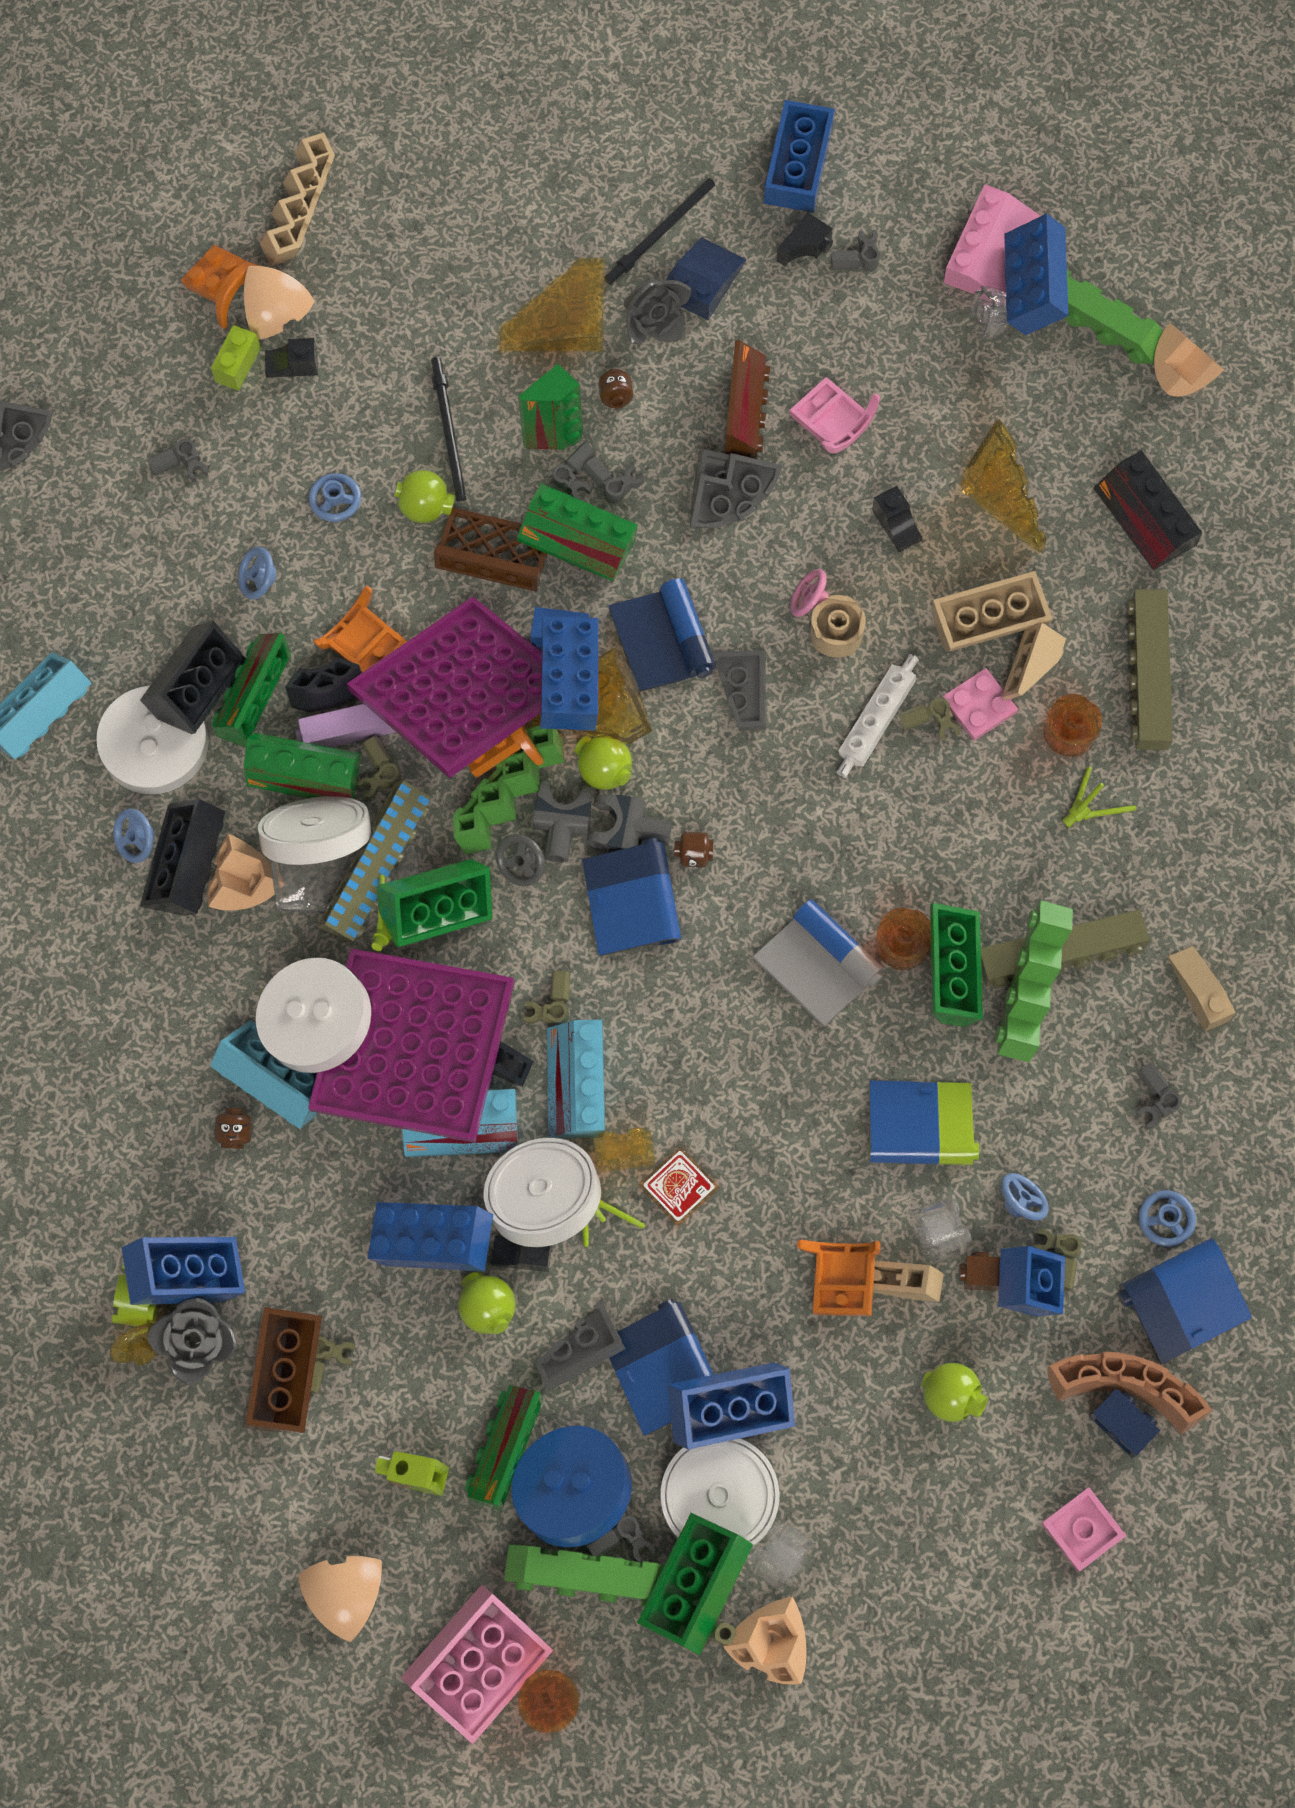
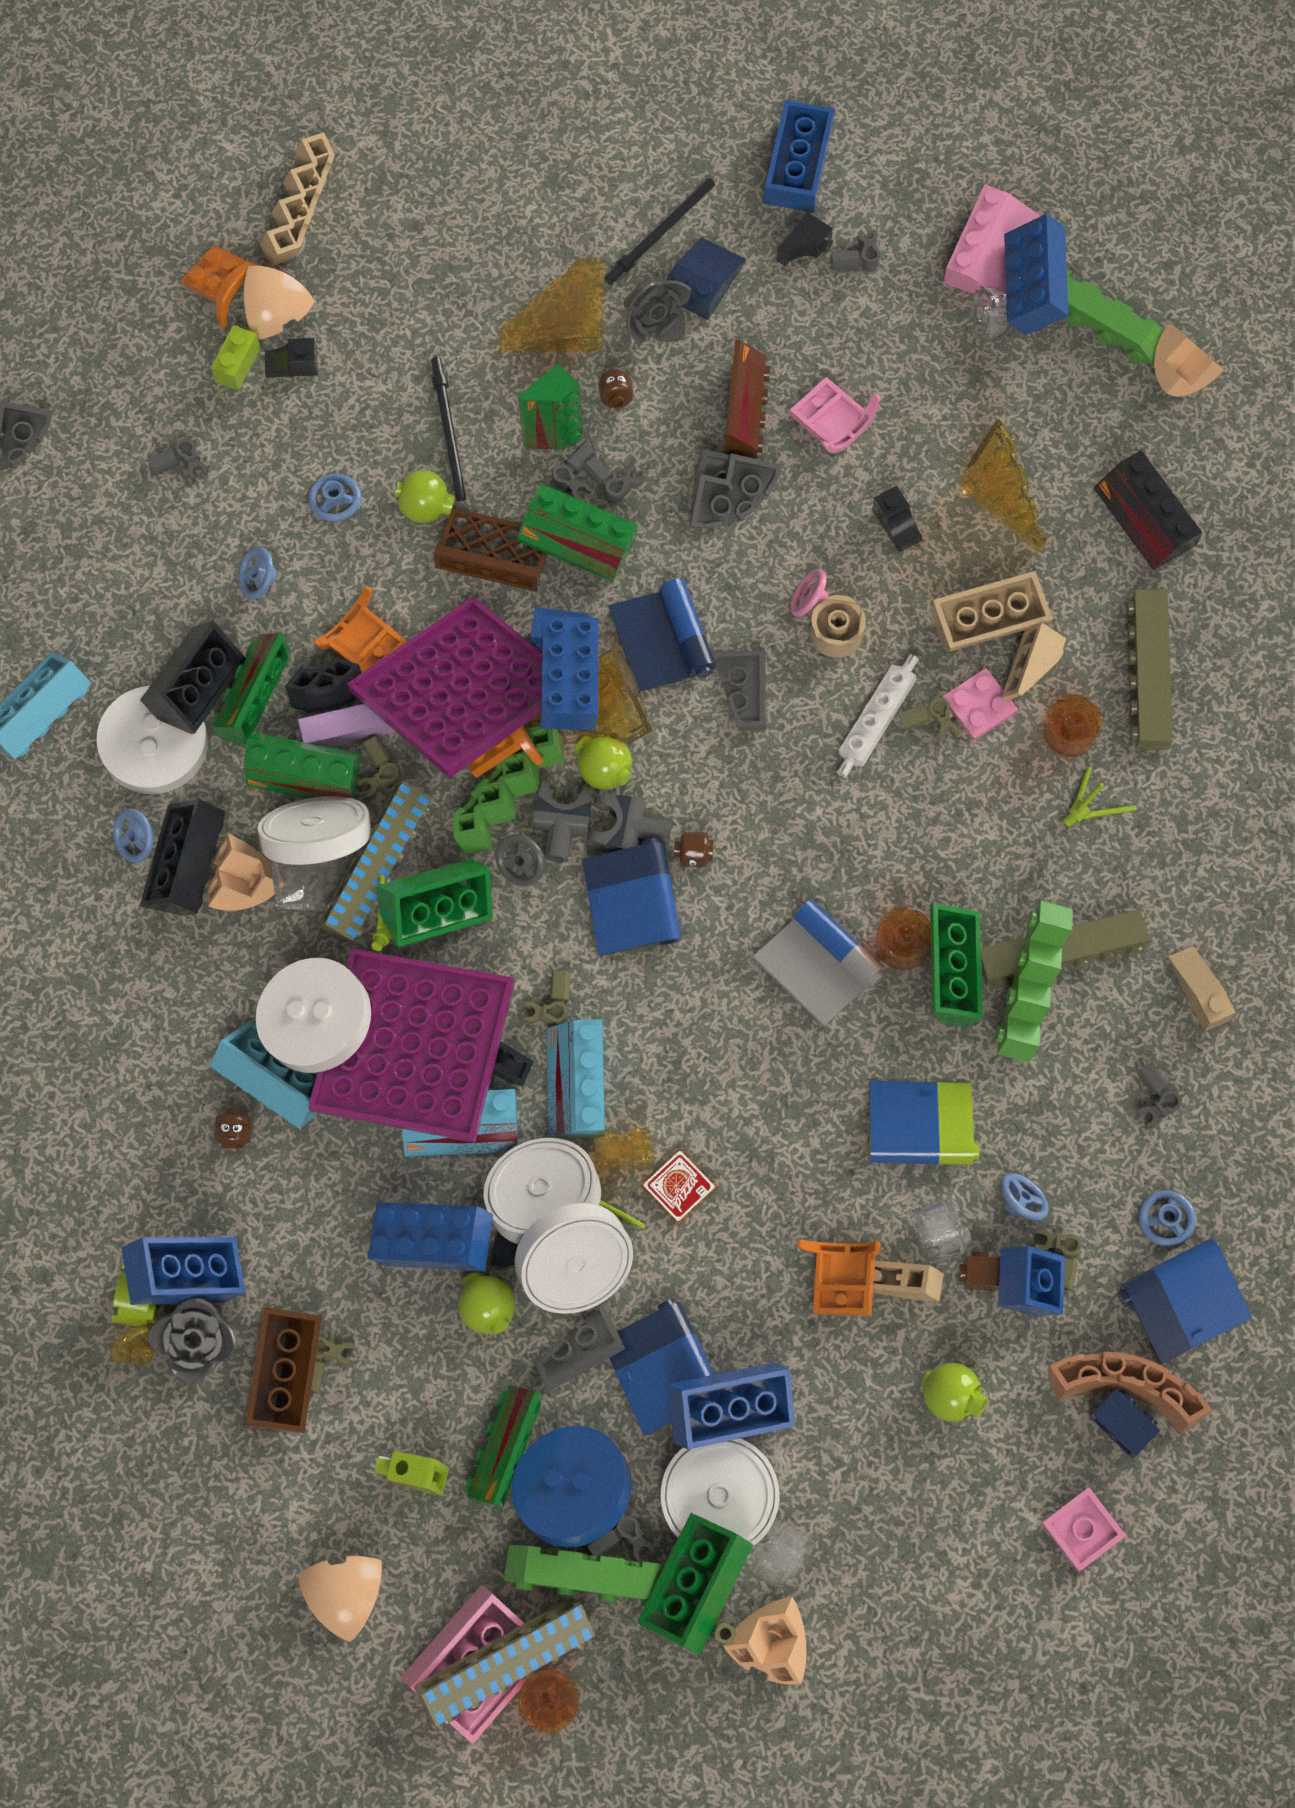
(504, 1662): none -> olive brick
(573, 1258): none -> white brick

